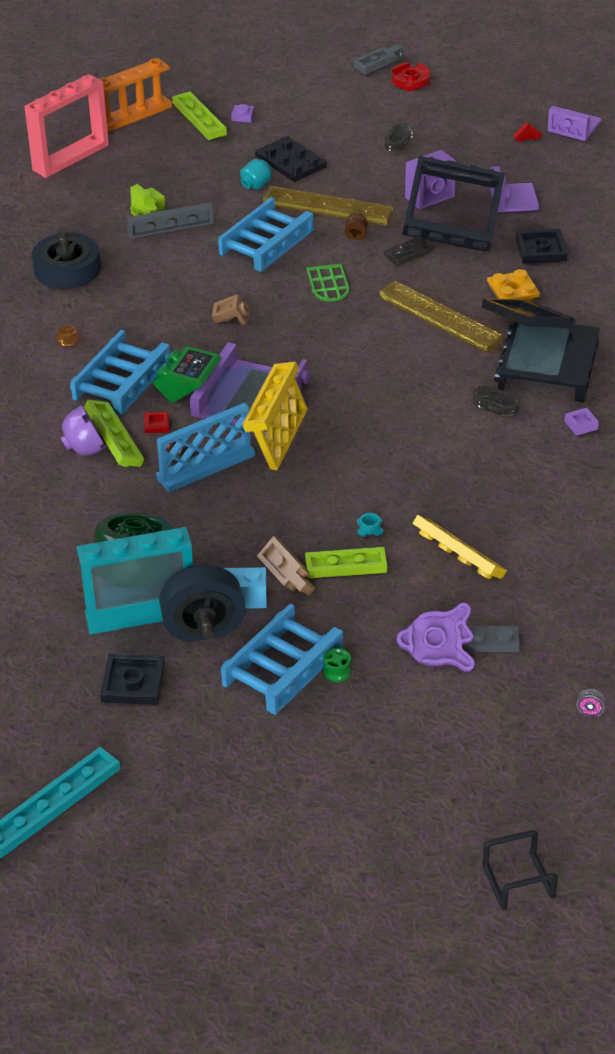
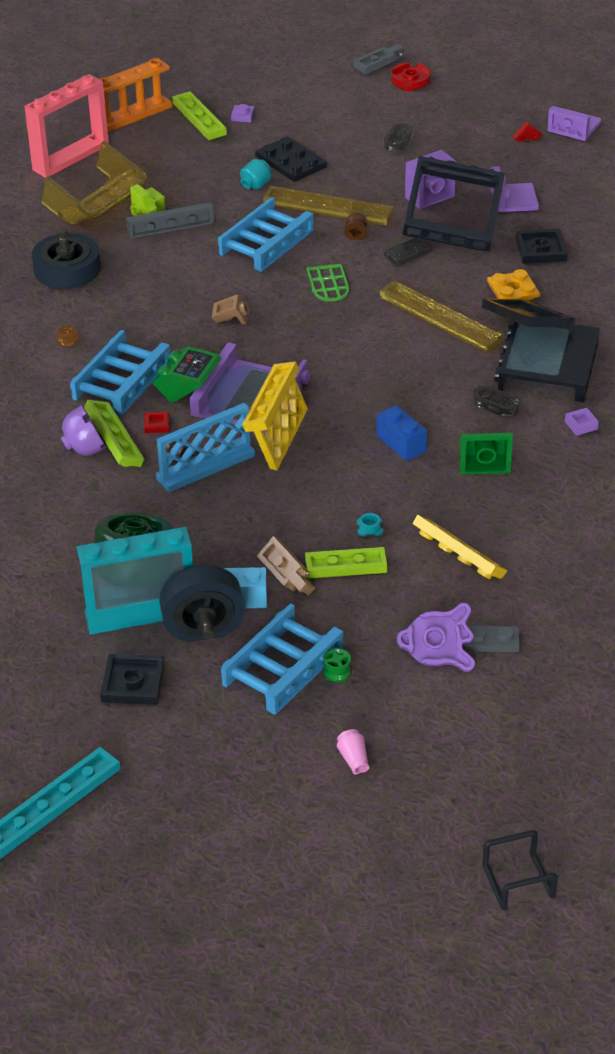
(116, 189): none -> clear yellow windscreen
(353, 749): none -> bright pink cone
(401, 432): none -> blue brick
(485, 453): none -> green slope
(591, 702): tile -> none

